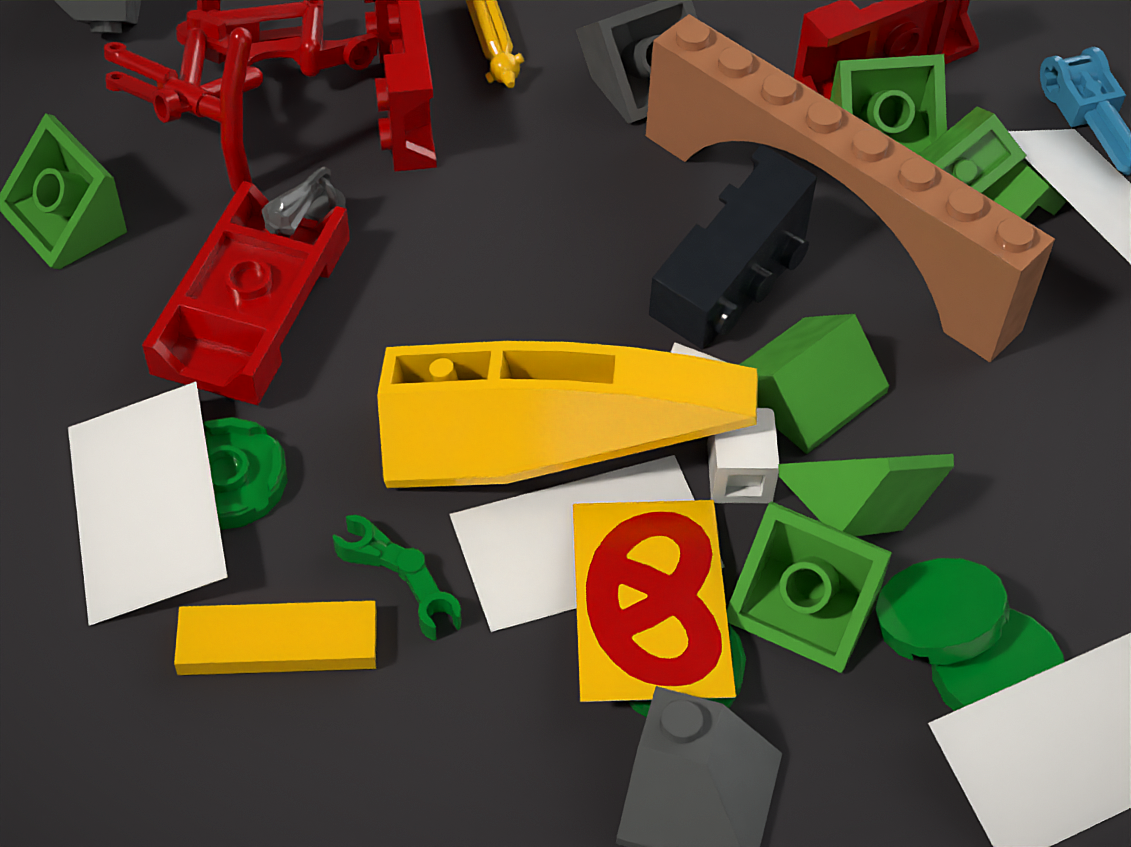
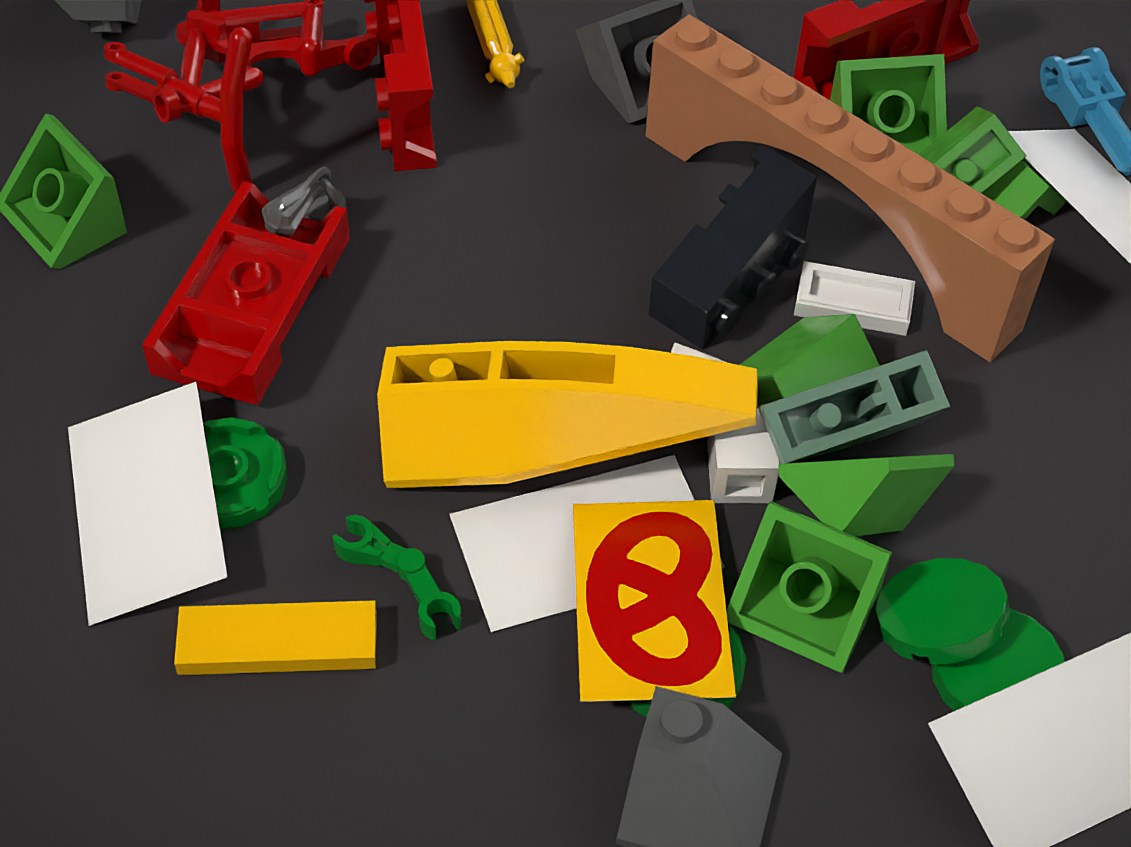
(855, 409): none -> sand green slope
(875, 299): none -> white tile

